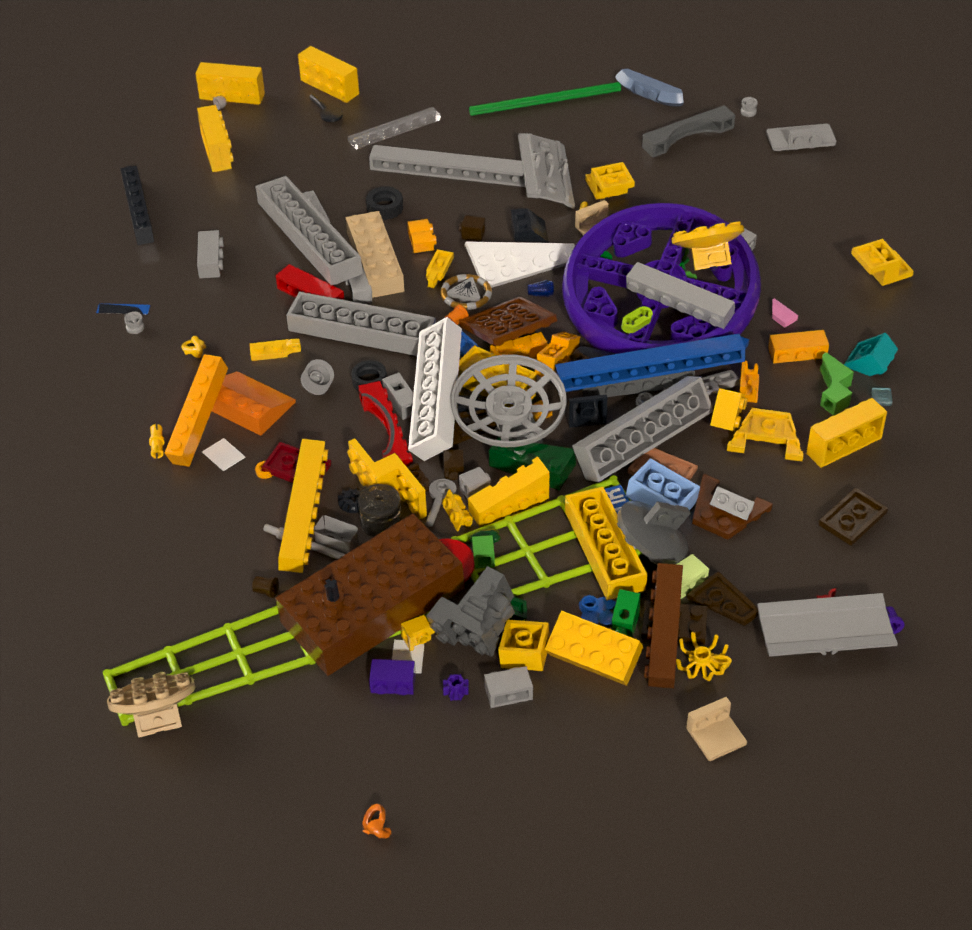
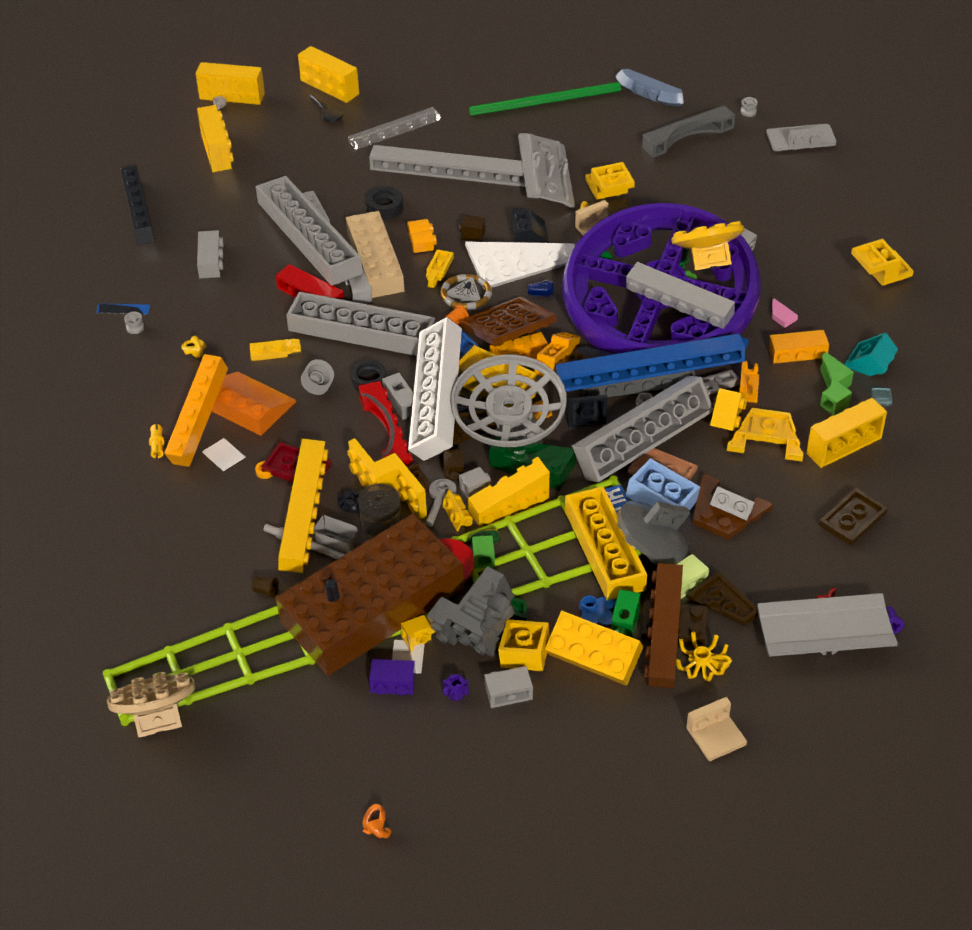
(634, 317): lime beam -> none

